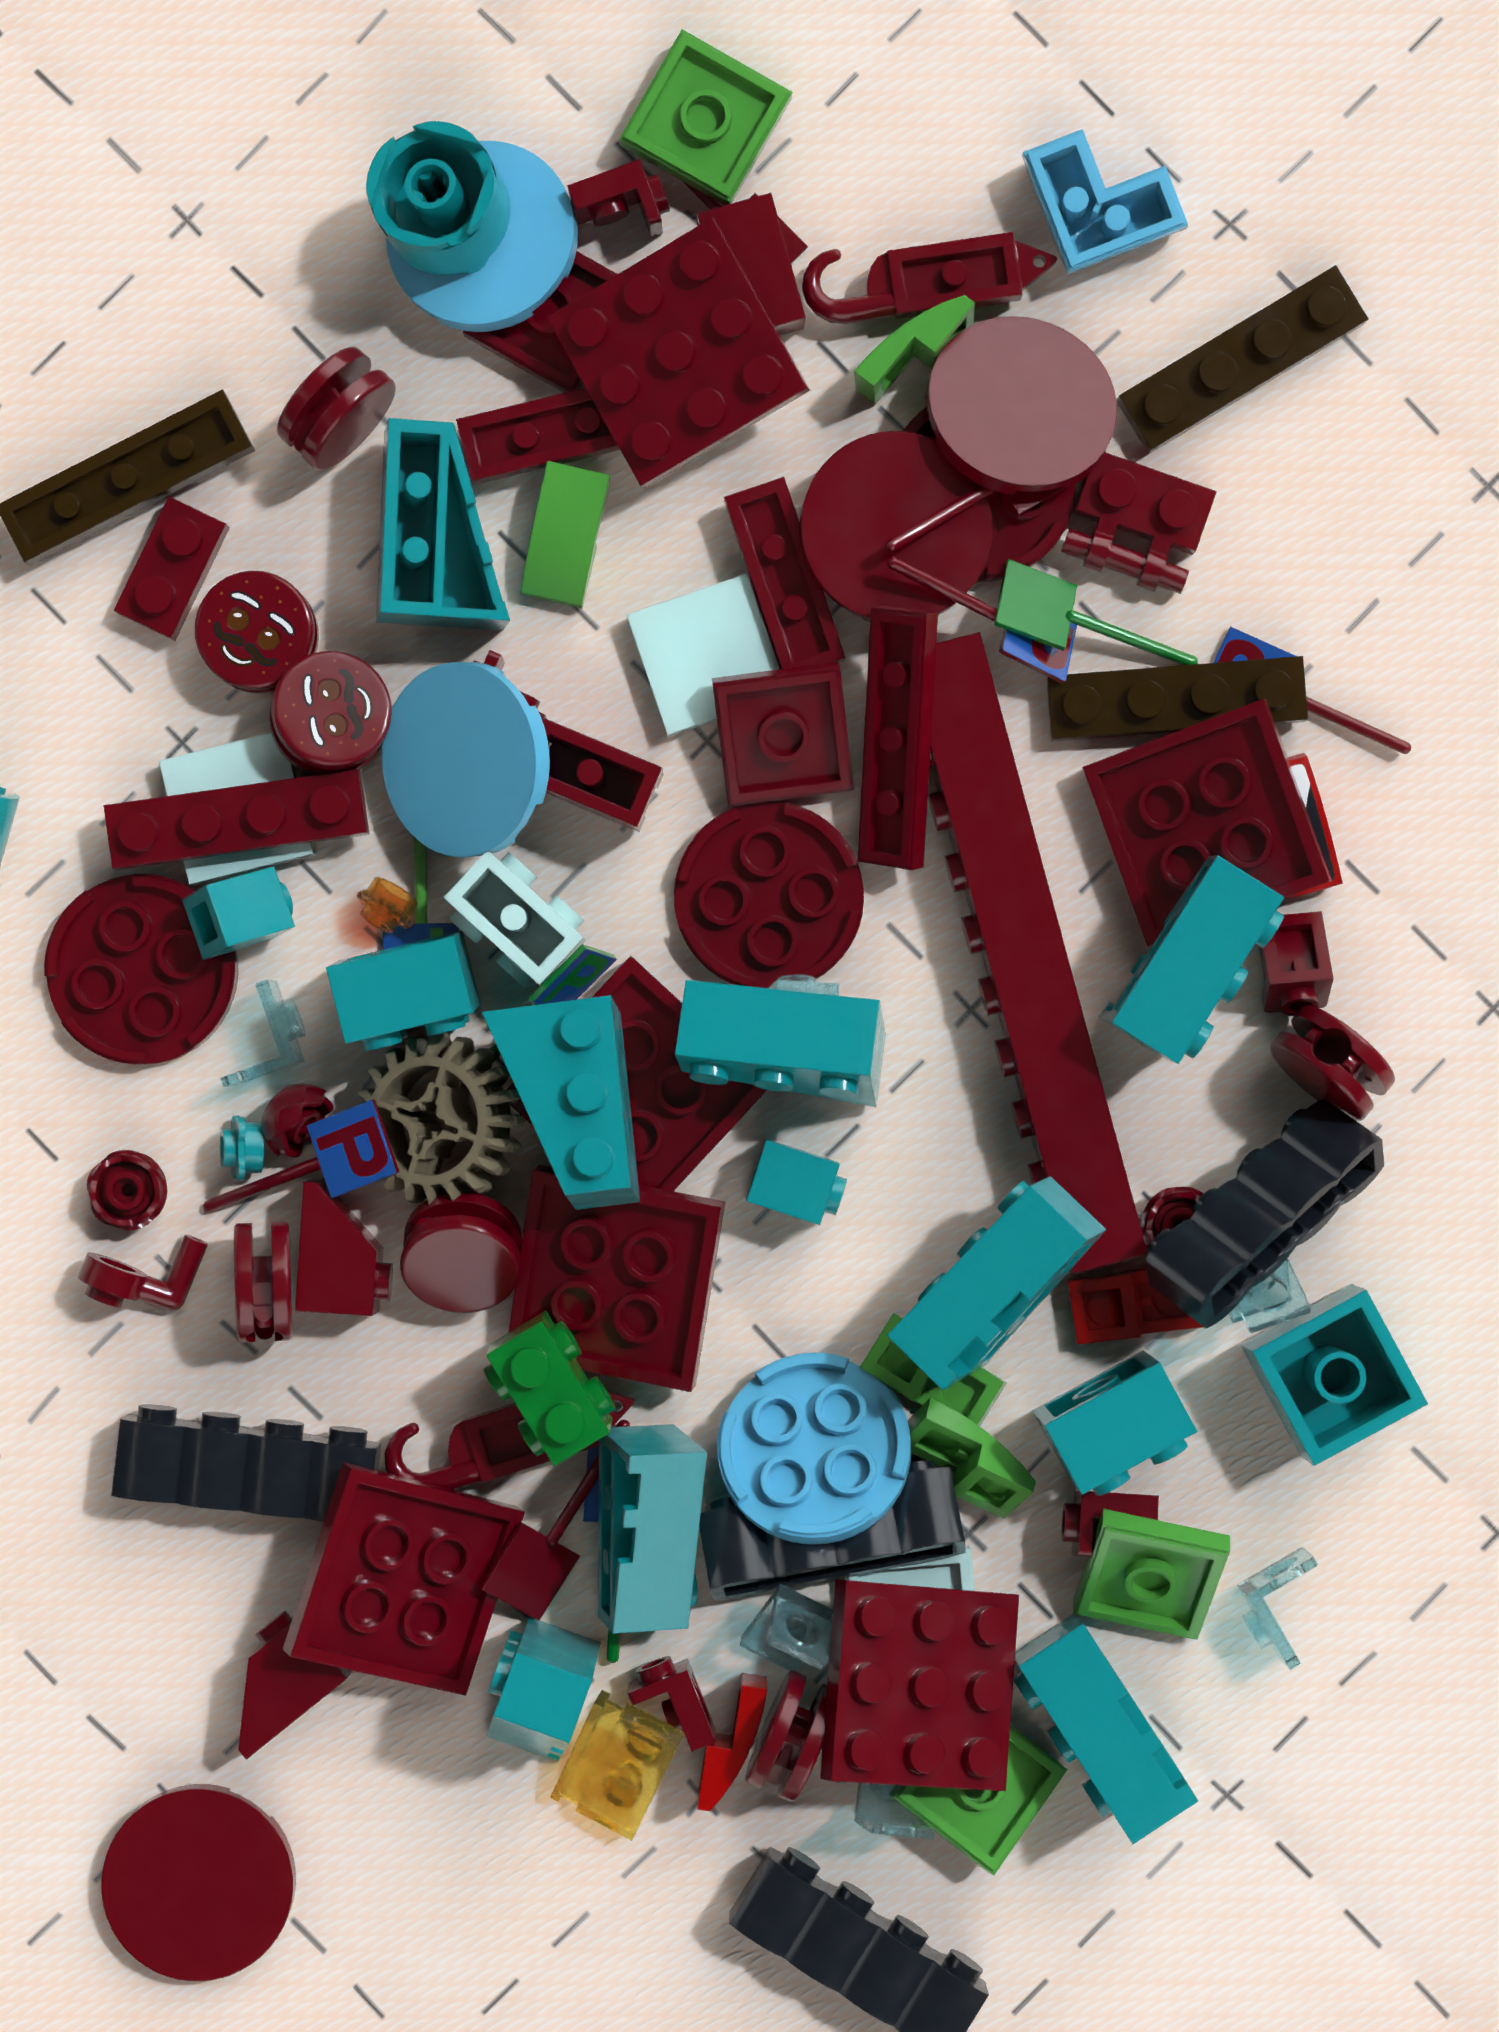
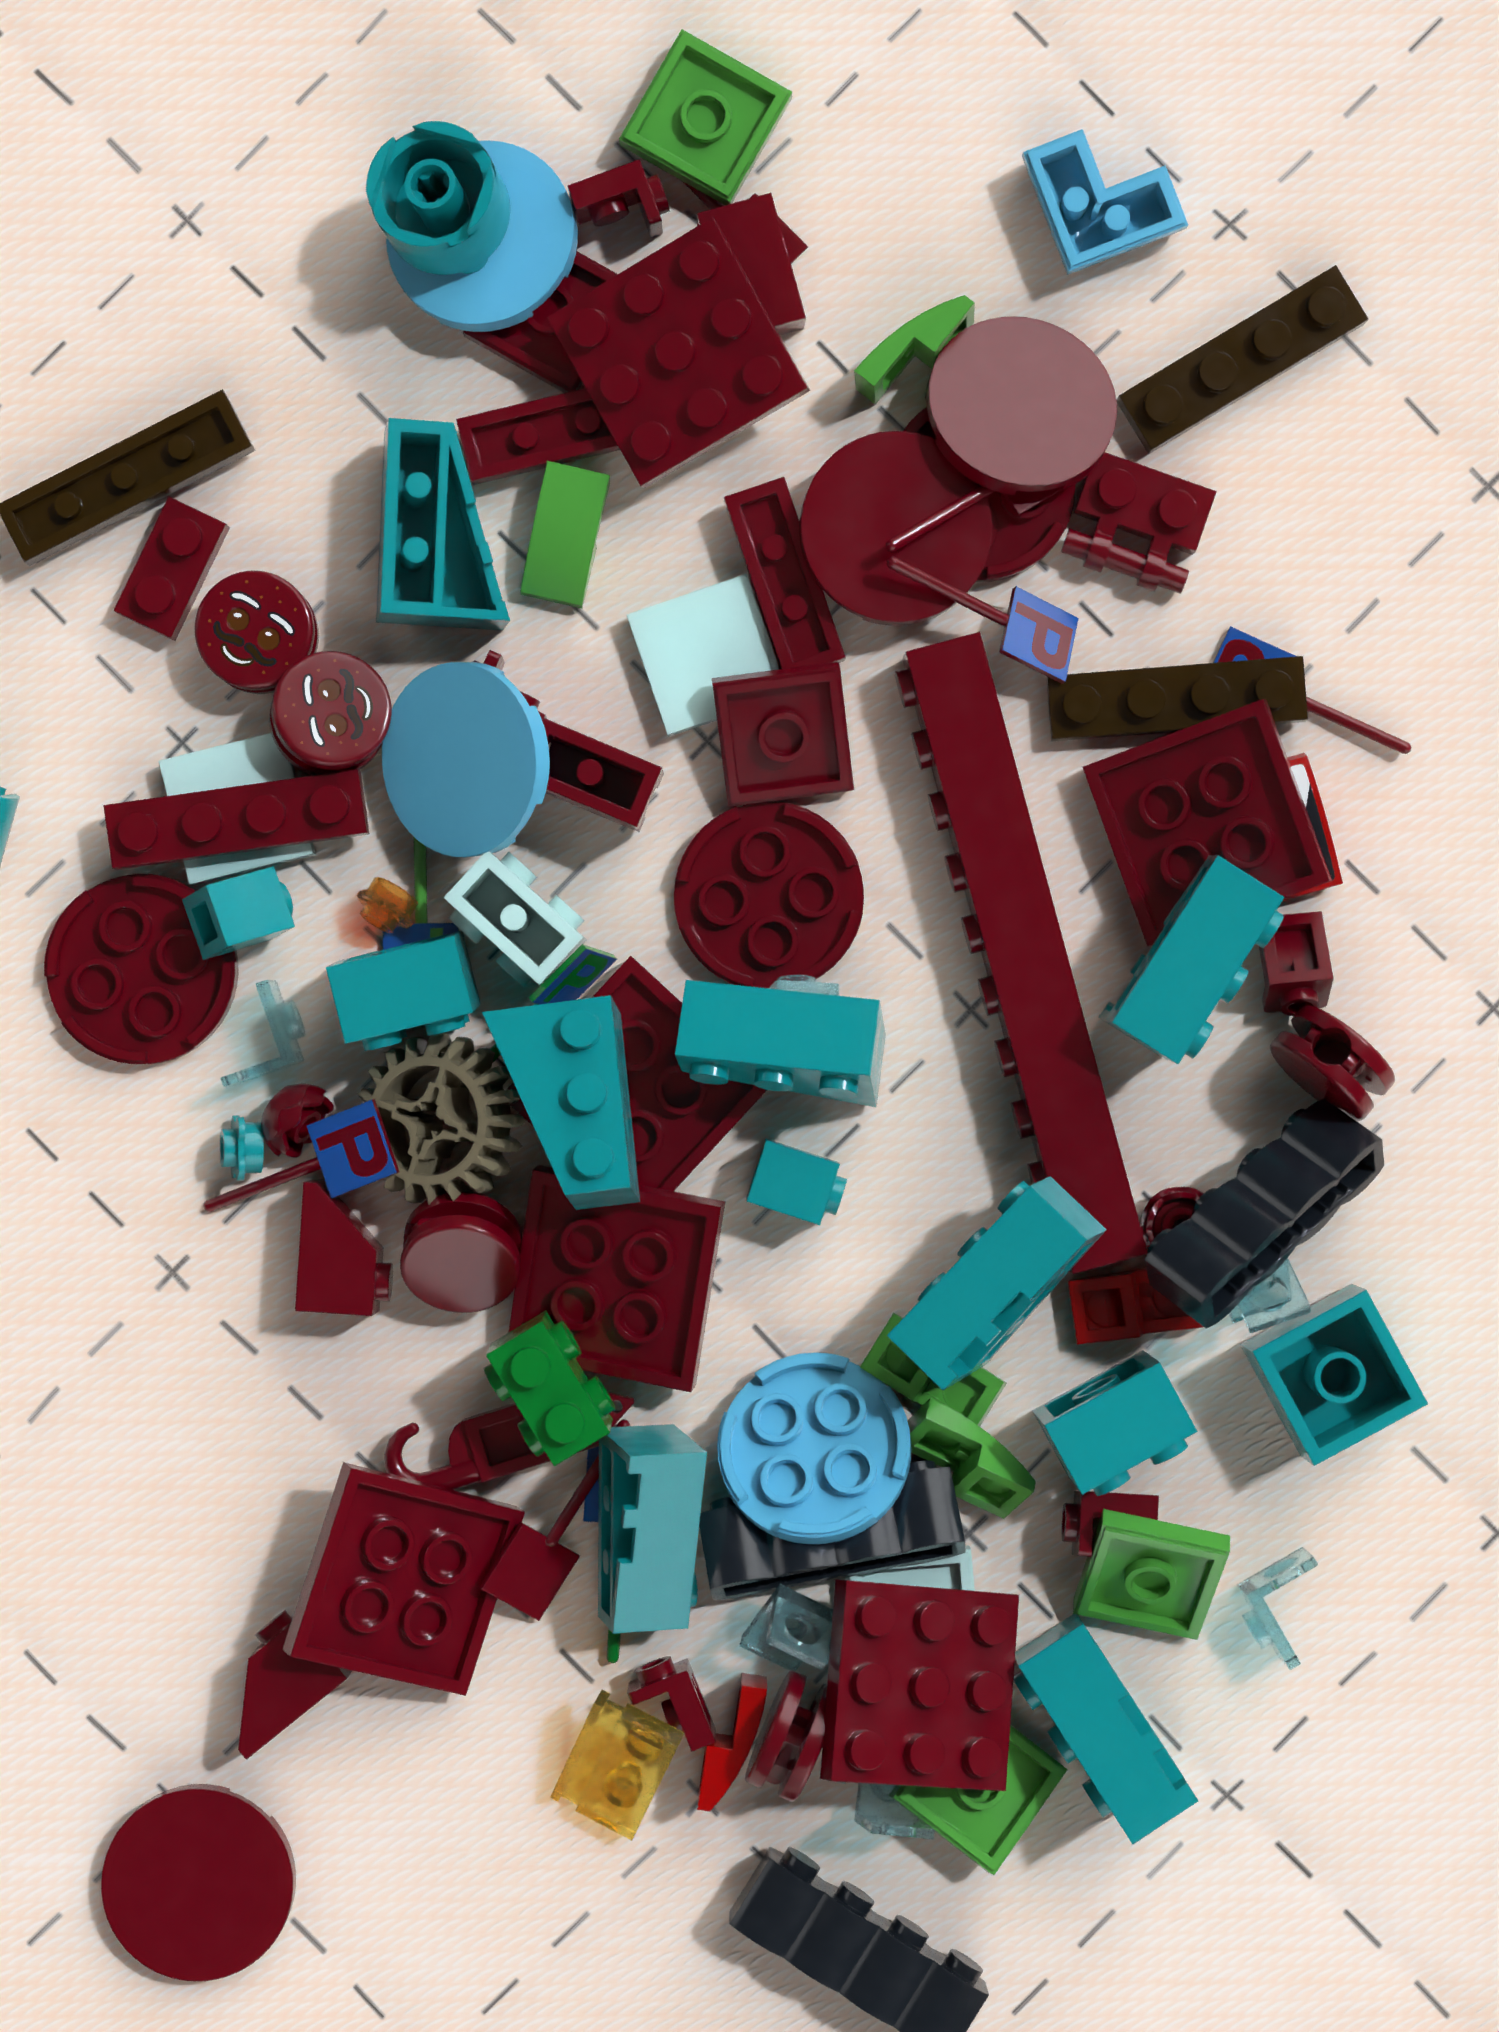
(107, 1196): dark red plate -> none
(114, 1281): dark red plate -> none
(234, 1465): black brick -> none
(263, 1285): dark red head -> none
(336, 408): dark red head -> none
(541, 1687): teal wedge -> none
(897, 737): dark red tile -> none
(921, 277): dark red plate -> none
(1042, 610): piece -> none

